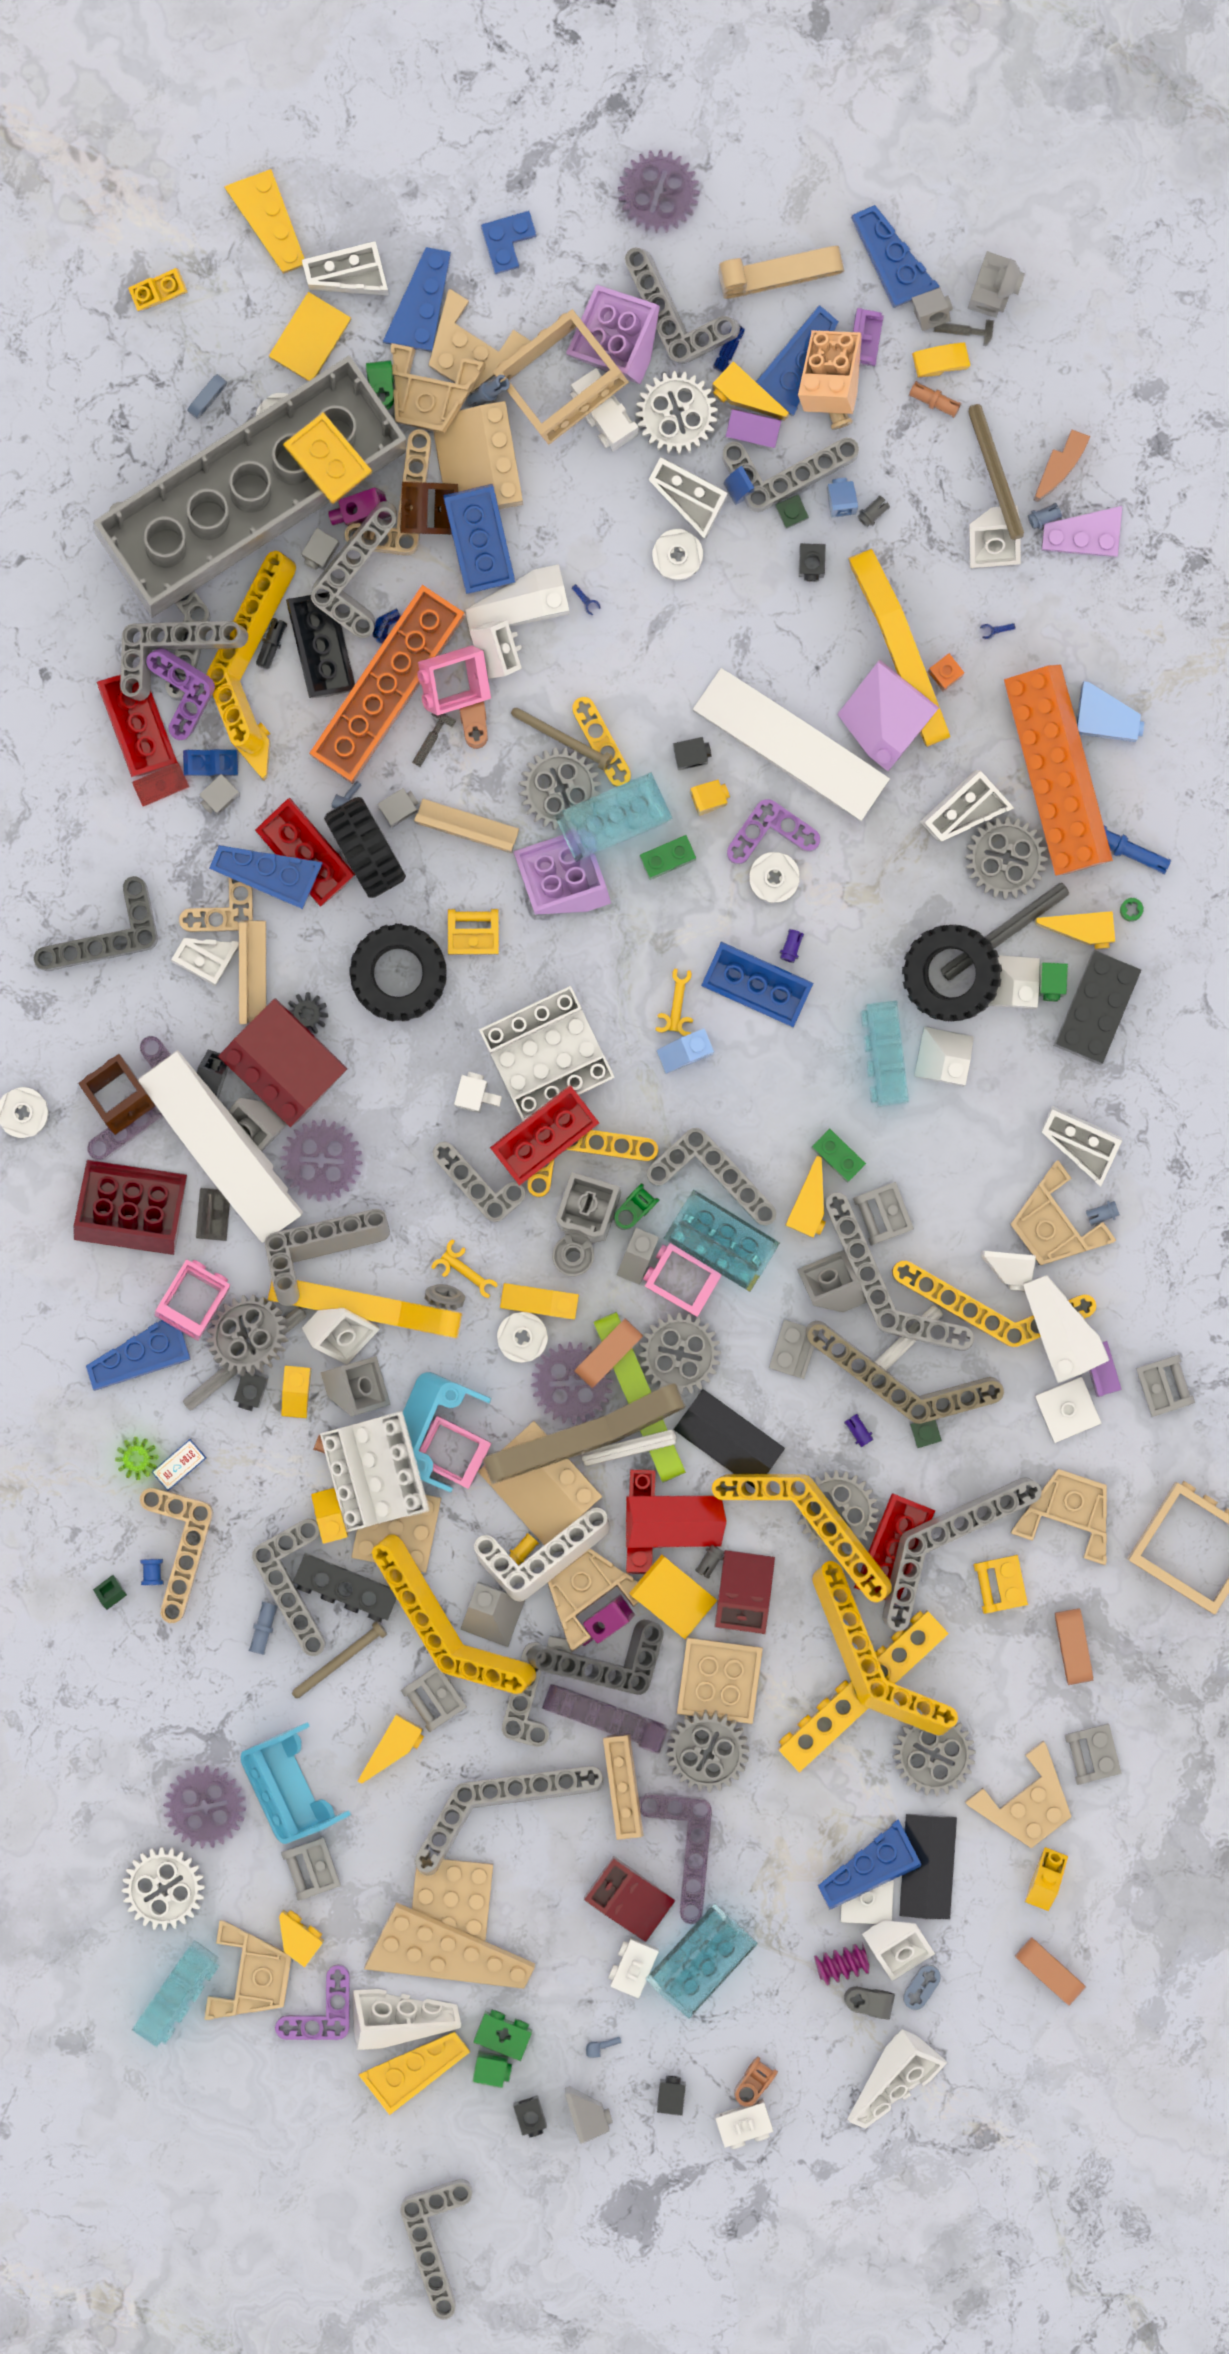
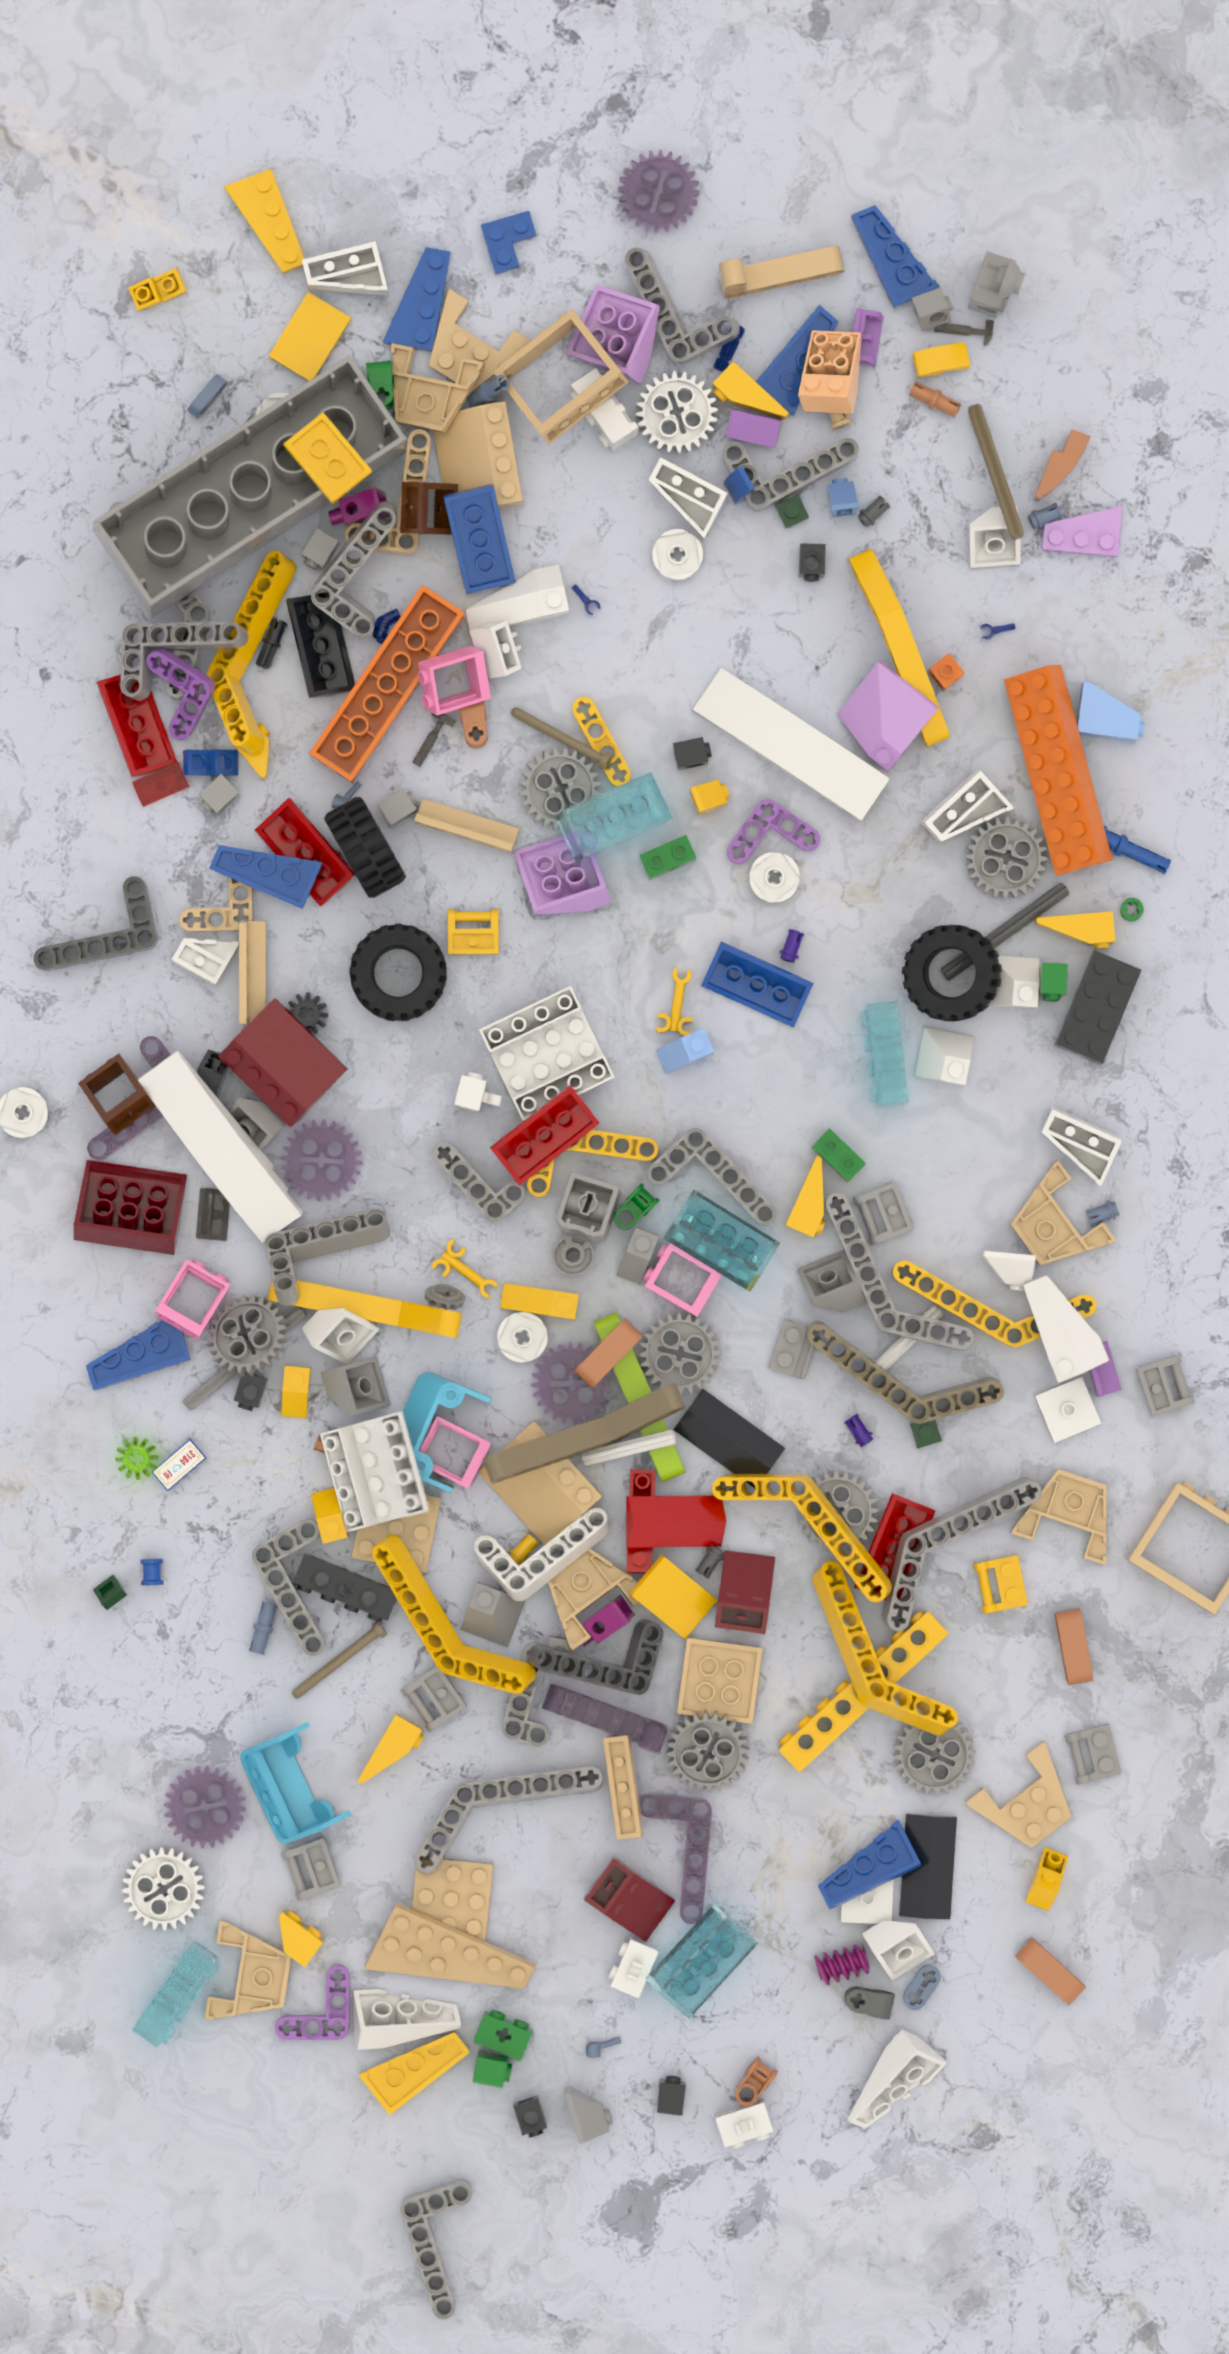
(184, 1548): tan beam -> none

